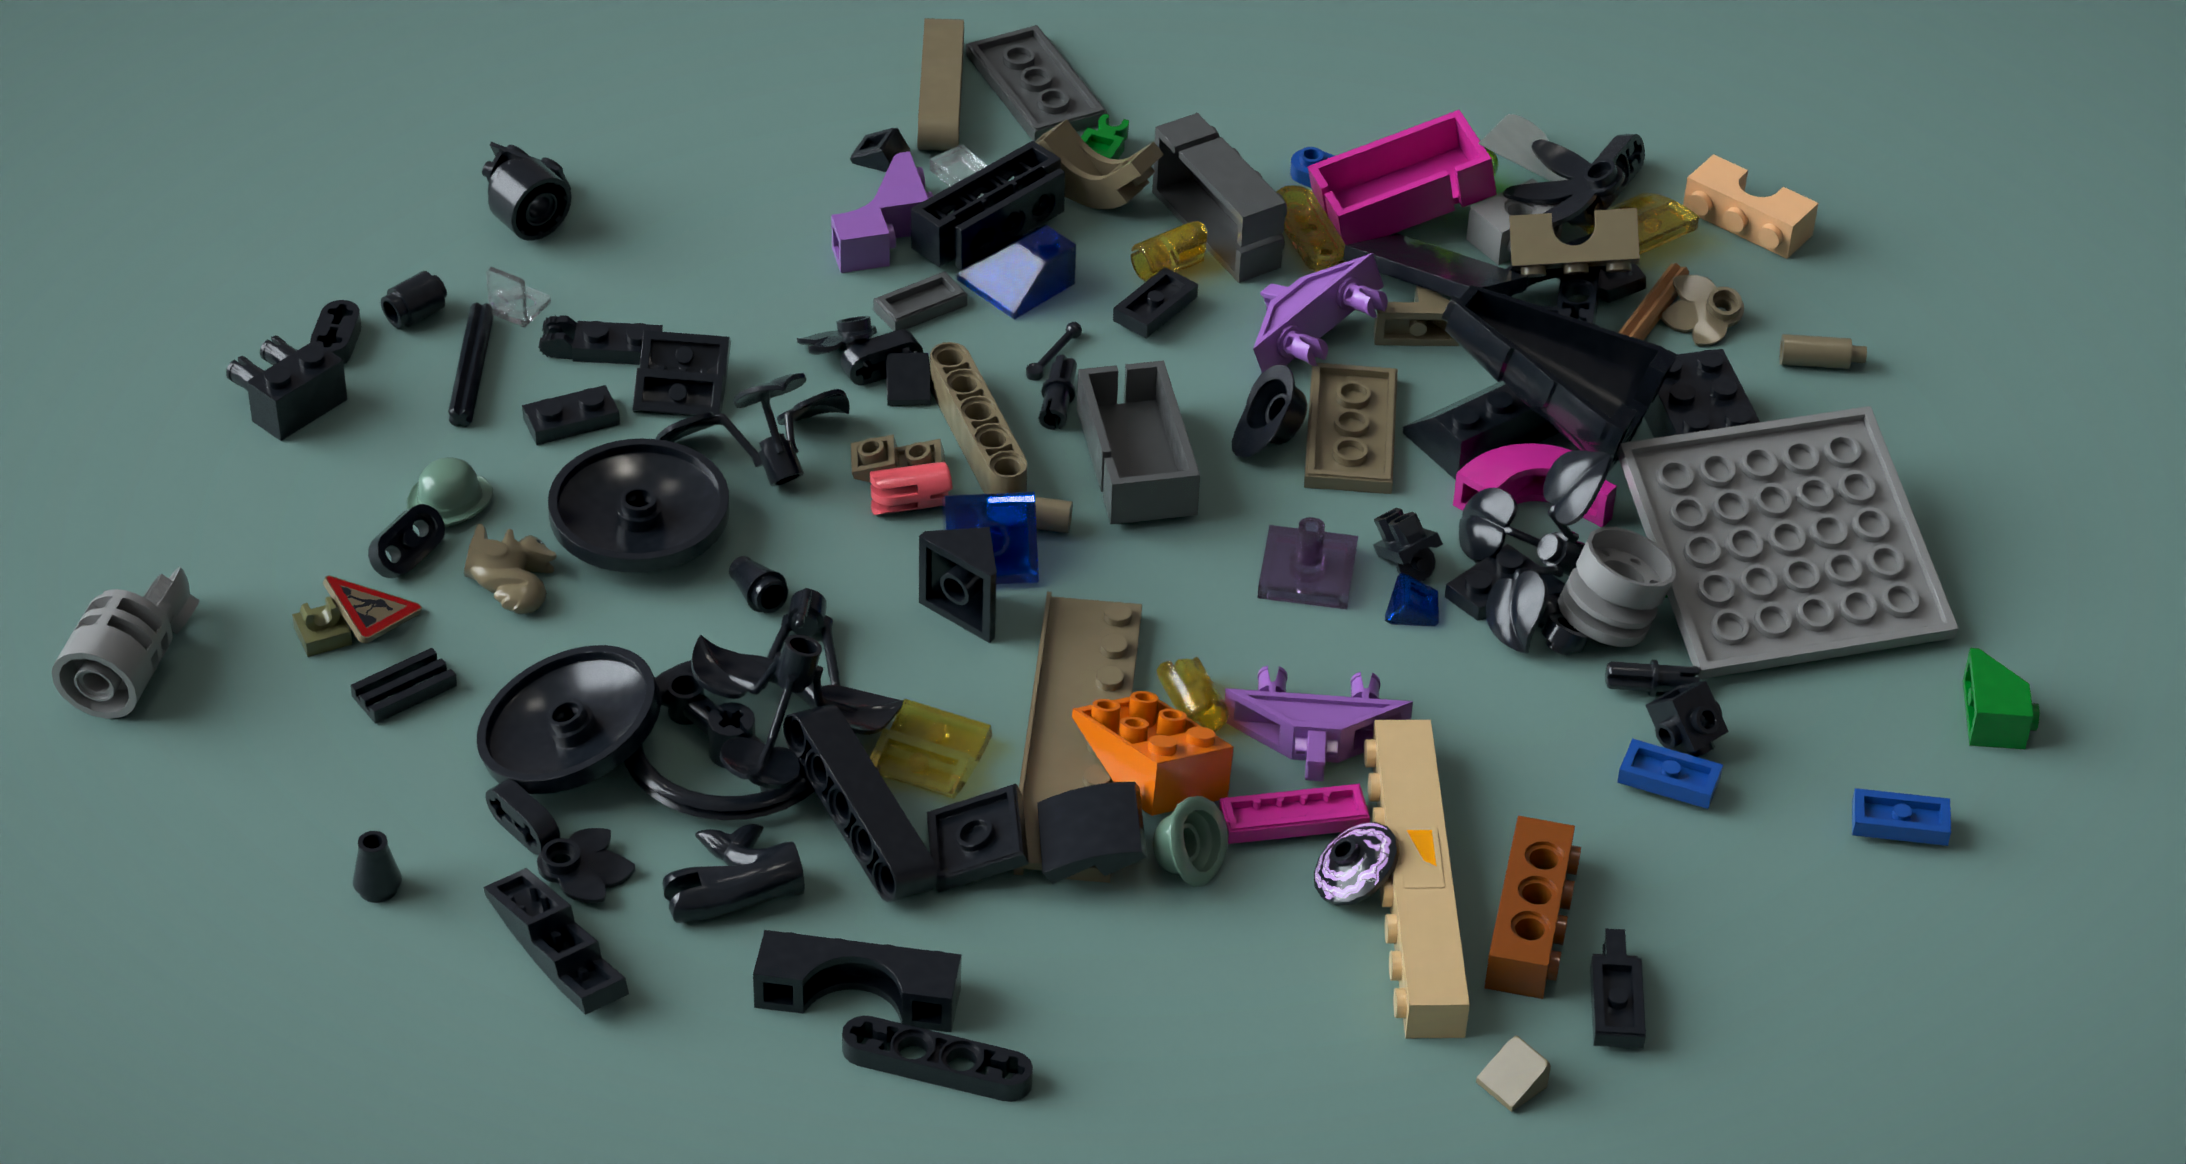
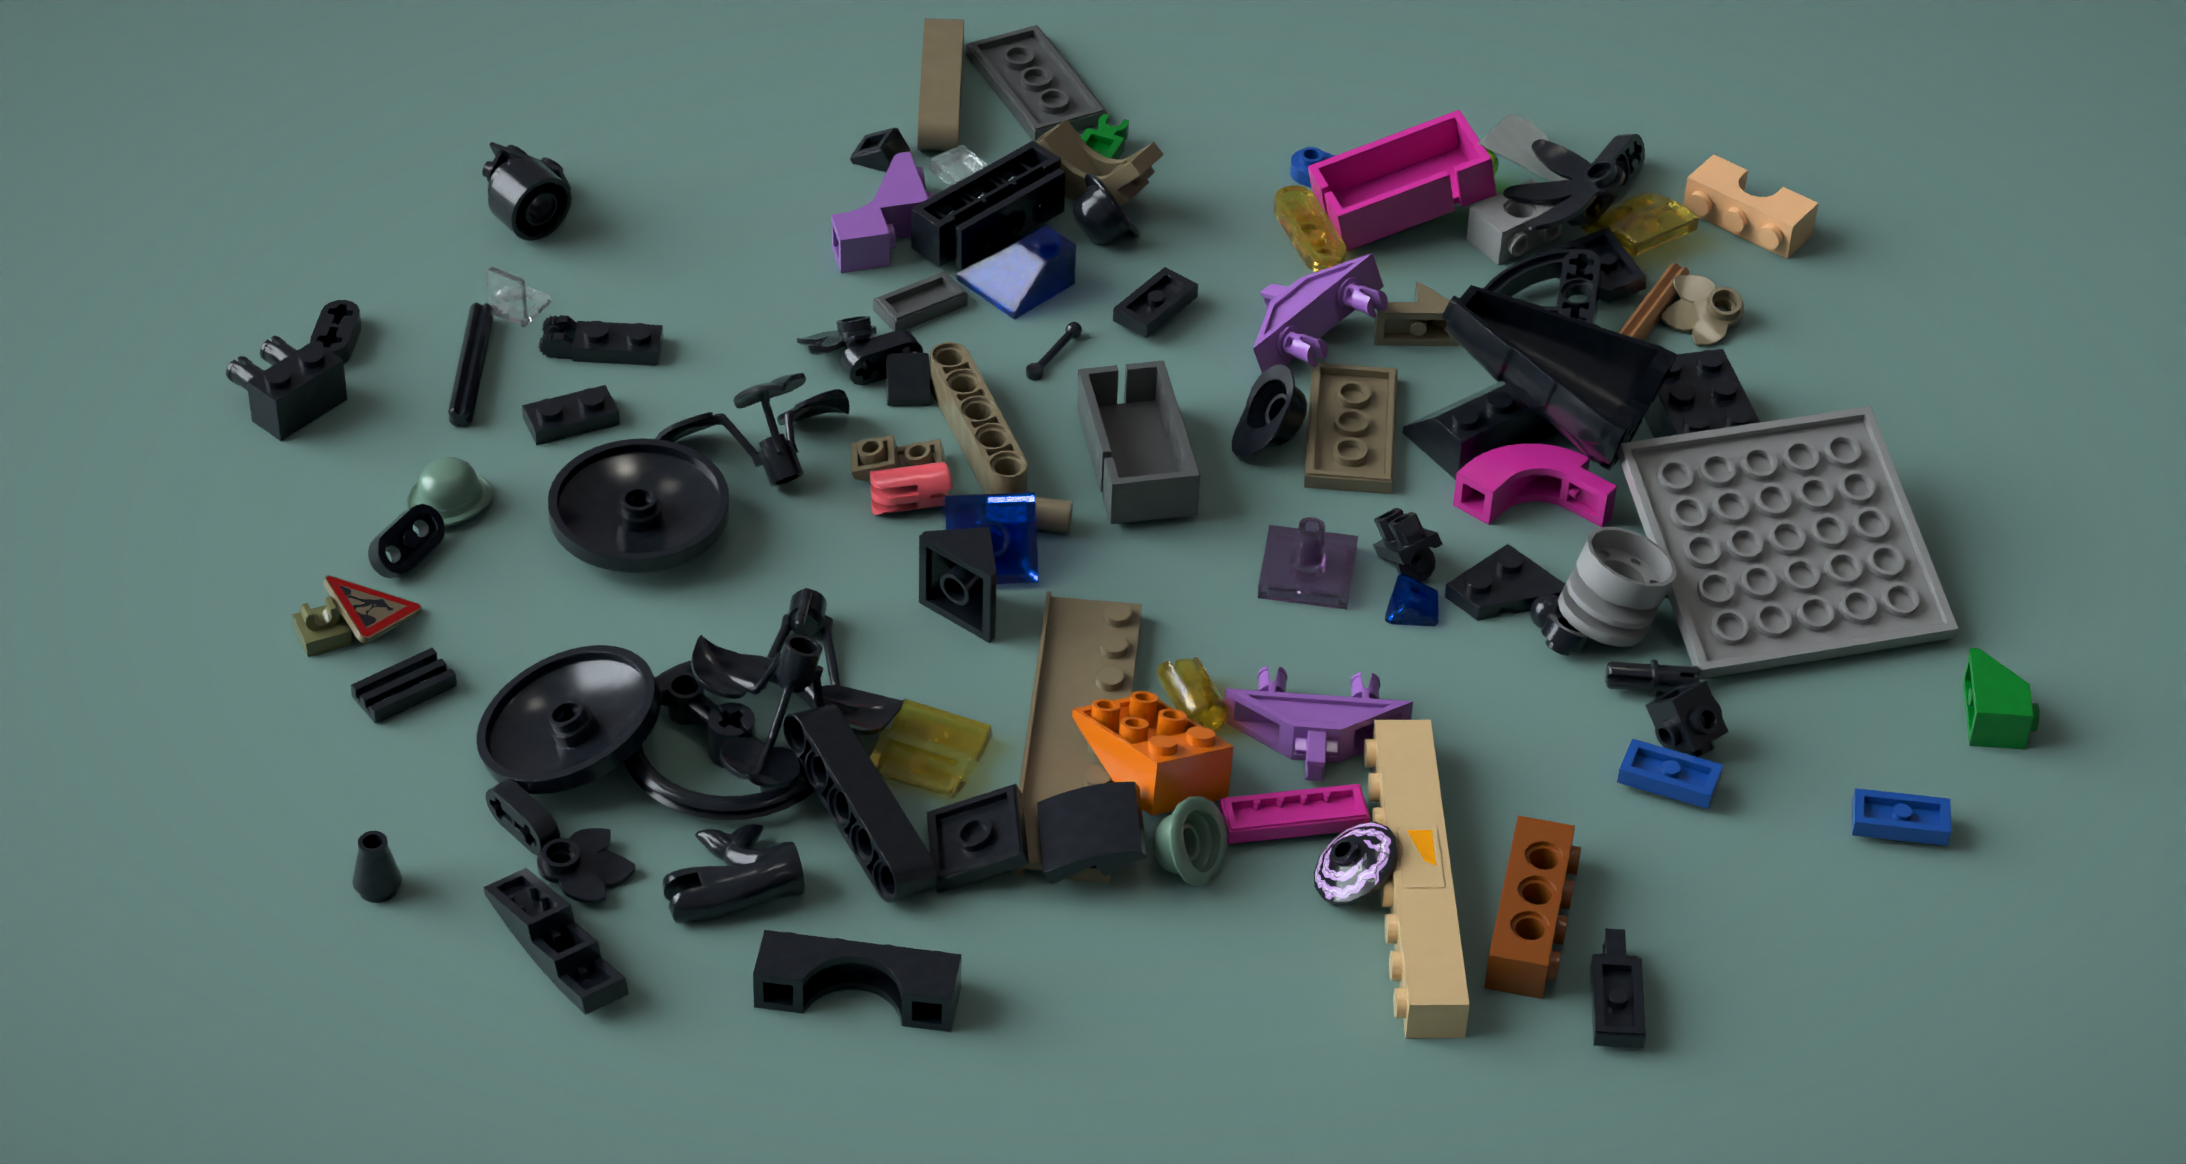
(121, 645): light grey cylinder -> none
(414, 299): black brick -> none
(507, 567): dark tan animal -> none
(681, 373): black slope -> none
(761, 586): black cone -> none
(934, 1065): black beam -> none
(1058, 392): black axle -> none
(1100, 214): none -> black hat
(1172, 249): clear yellow arm -> none
(1214, 185): dark grey piece -> none
(1435, 267): black tile -> none
(1515, 1074): slope -> none
(1519, 603): black plant -> none
(1611, 244): dark tan arch -> none
(1820, 351): dark tan cylinder -> none

